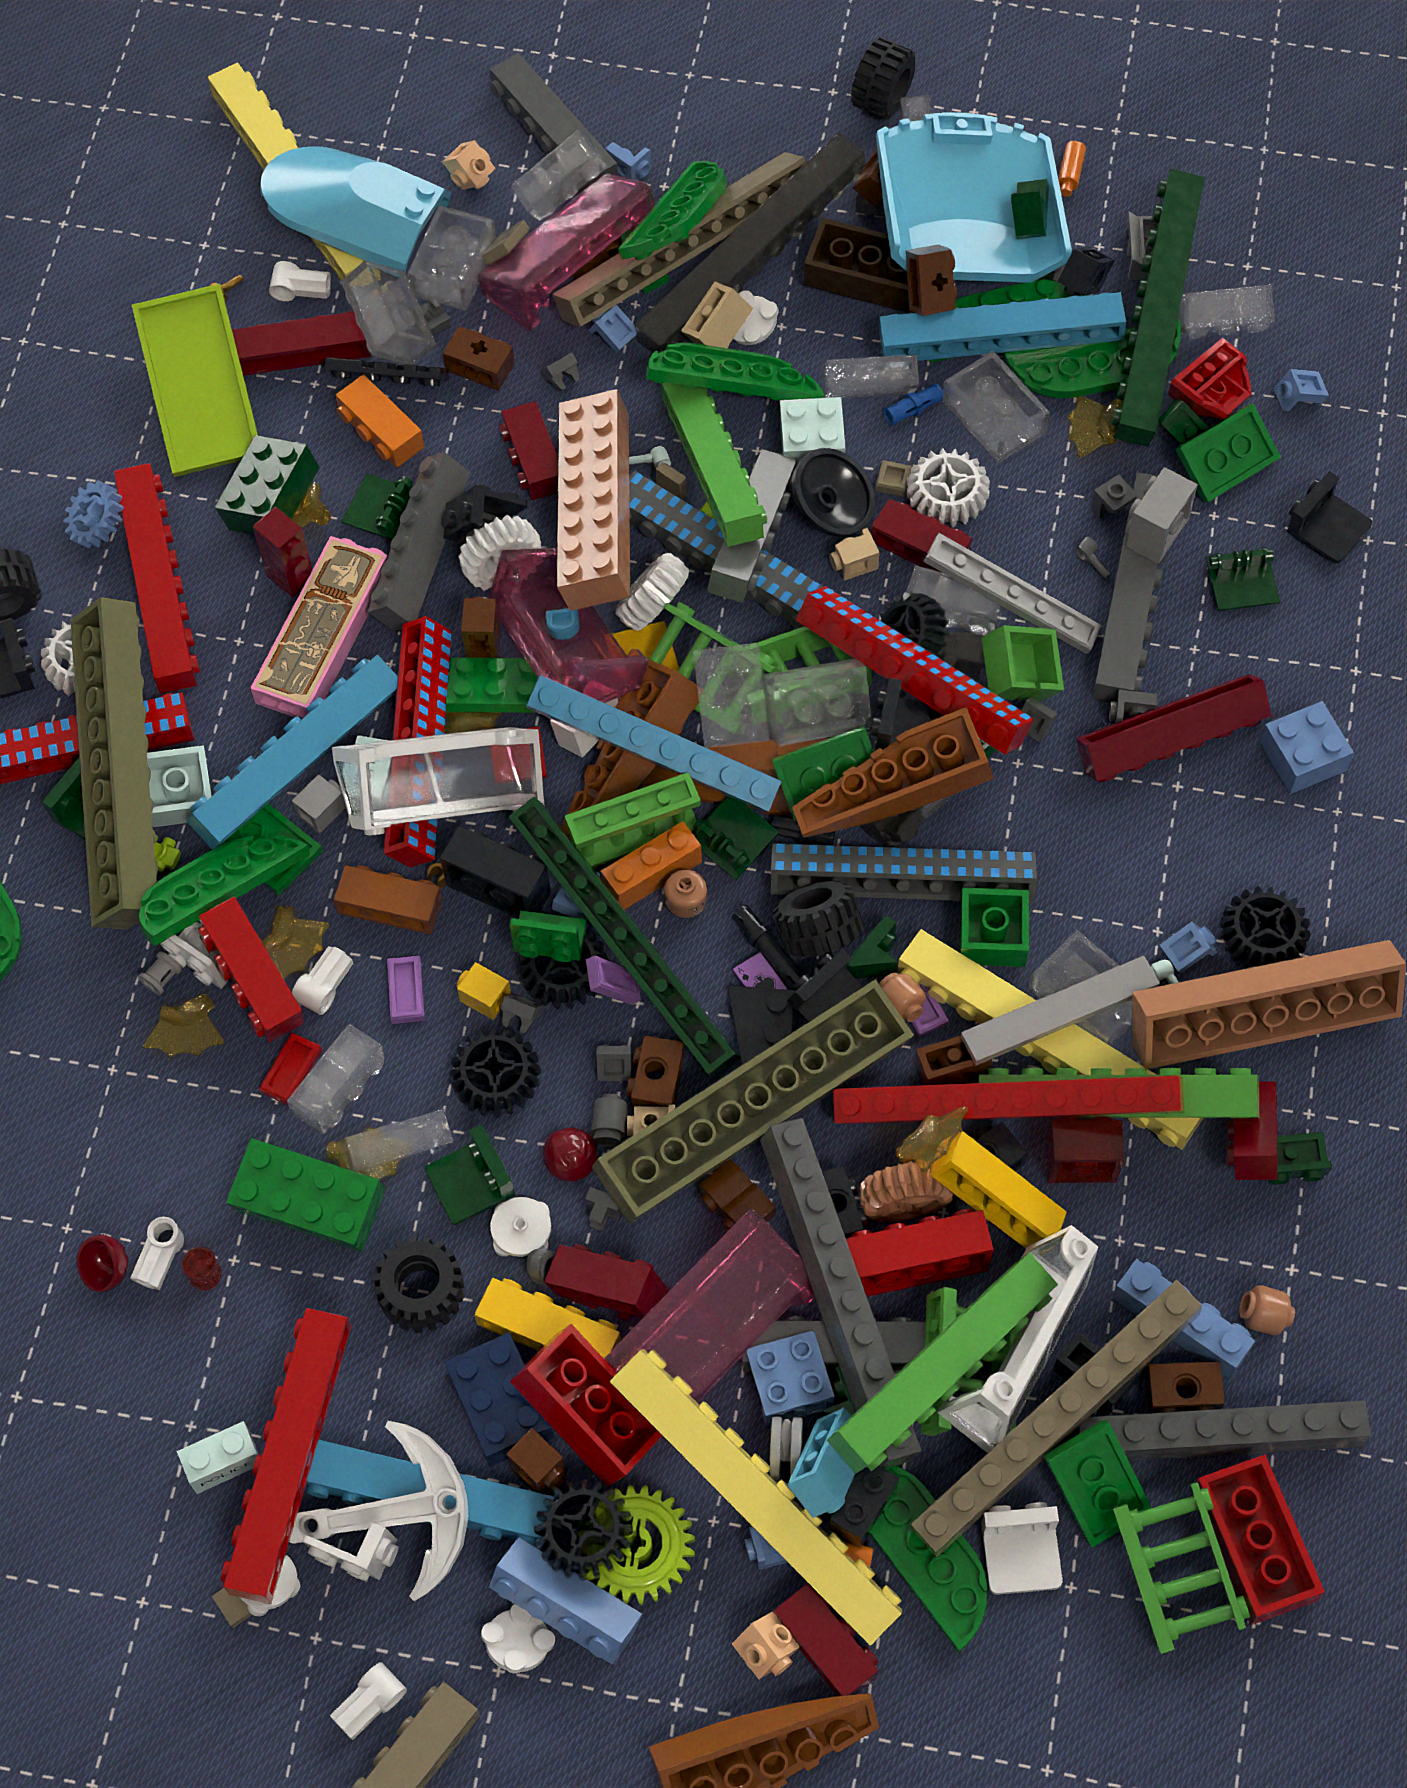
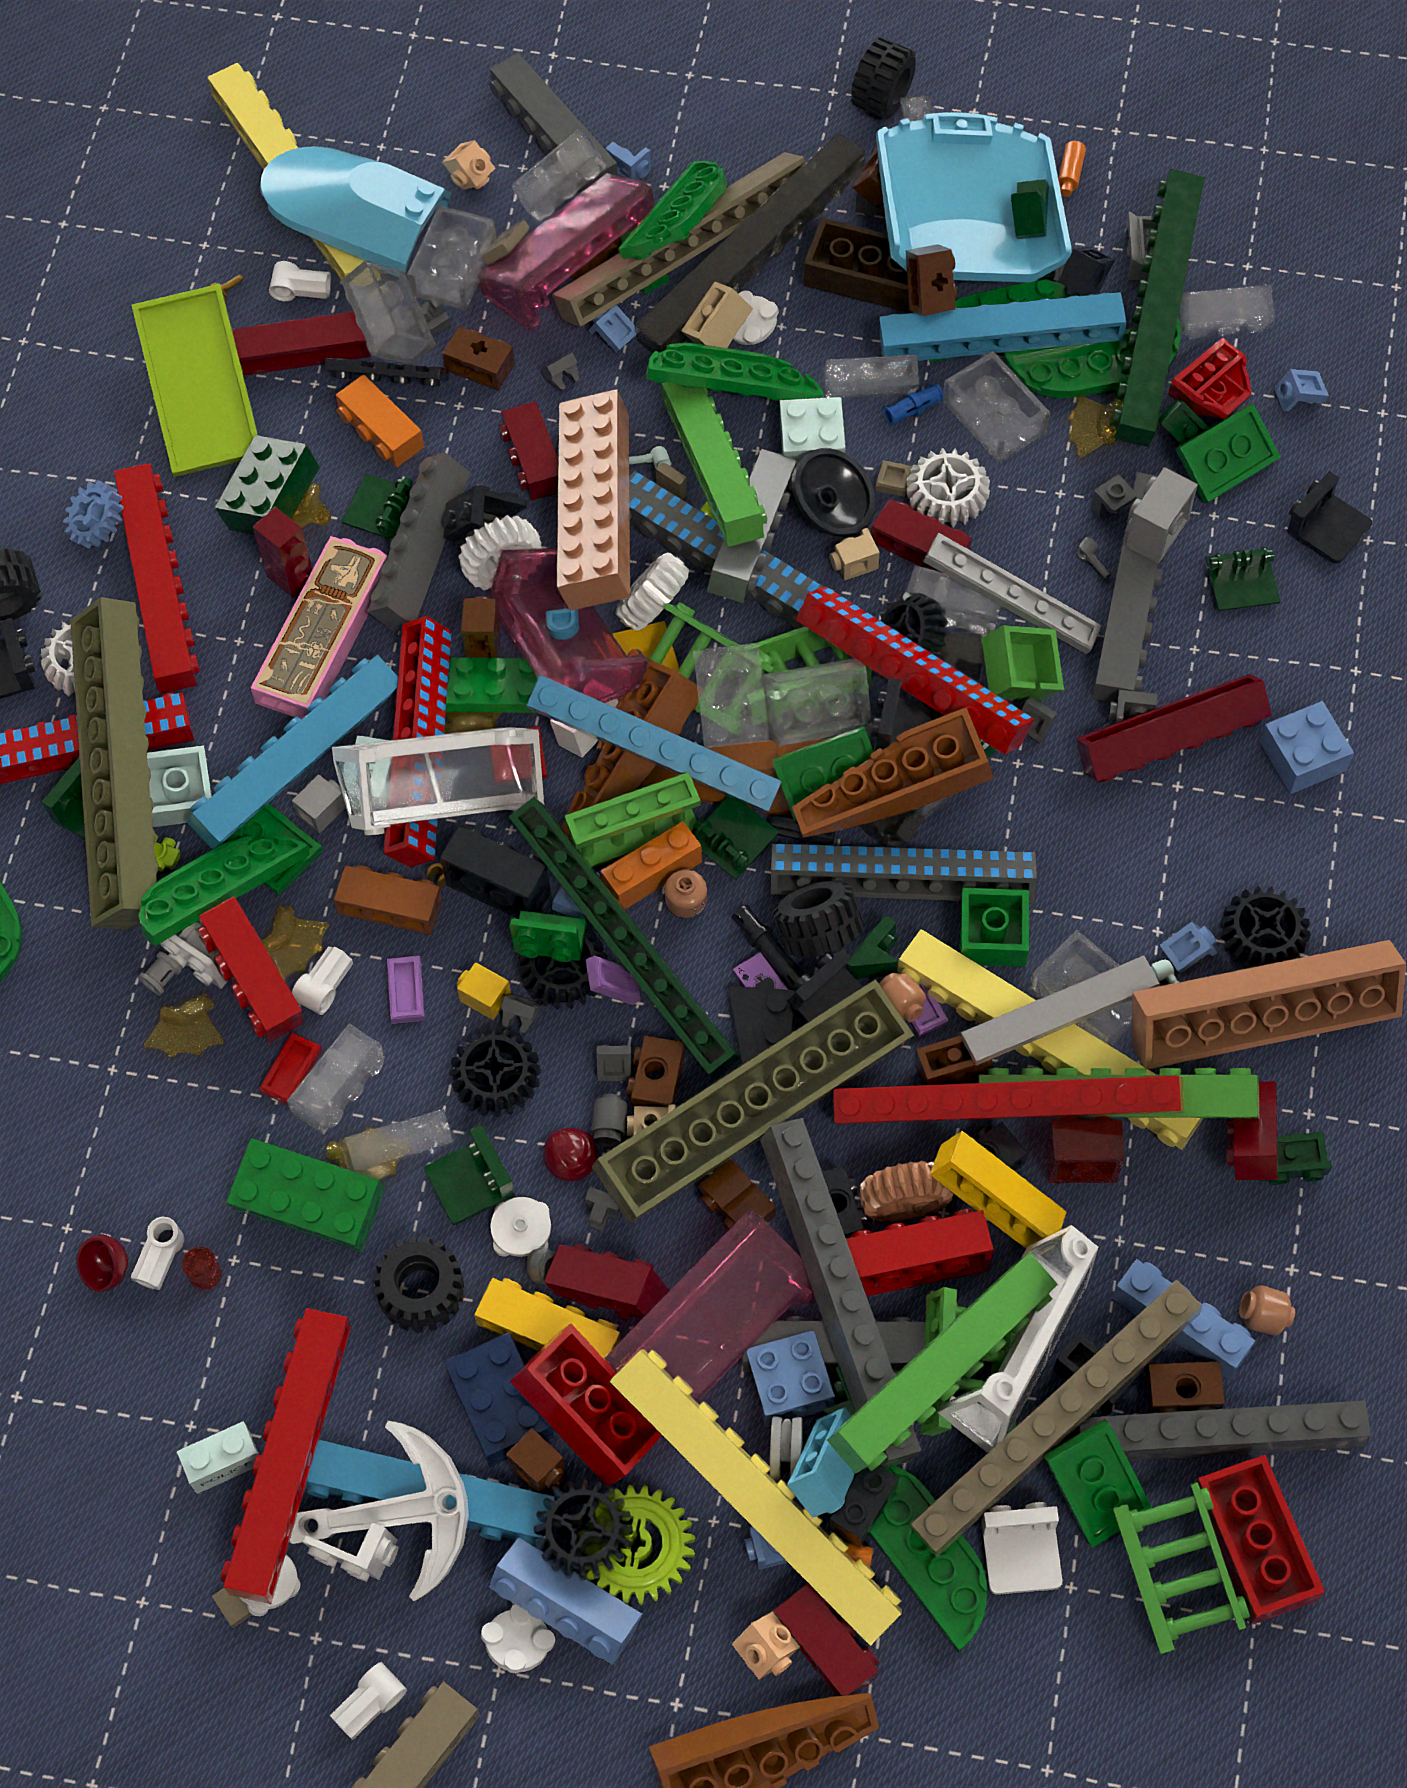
(931, 1139): clear yellow arm -> none

